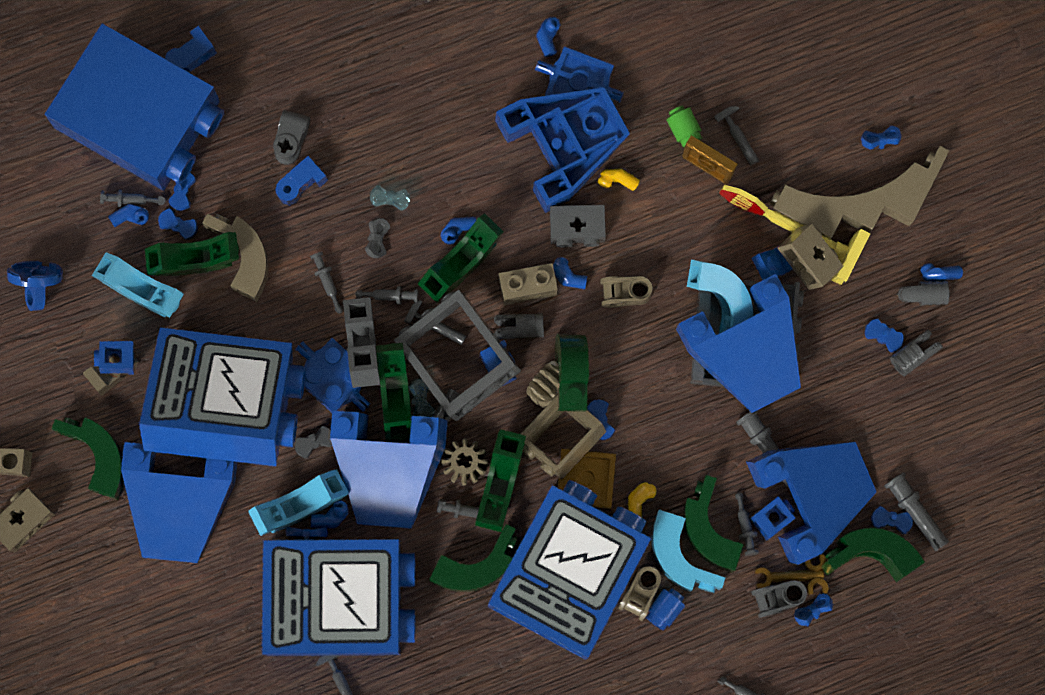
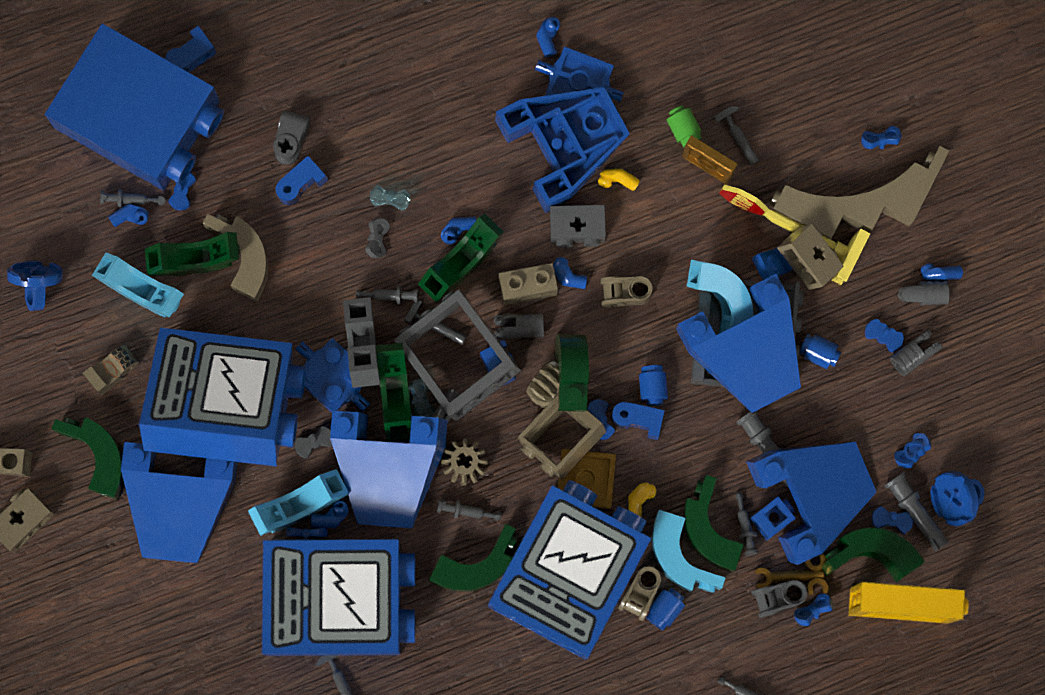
(121, 349): blue brick -> none
(186, 228): blue piece -> none
(326, 279): dark grey piece -> none
(500, 480): dark green arch -> none
(638, 416): none -> blue leg
(653, 385): none -> blue brick
(819, 351): none -> blue brick
(907, 603): none -> yellow window
(913, 451): none -> blue piece
(956, 497): none -> blue tile

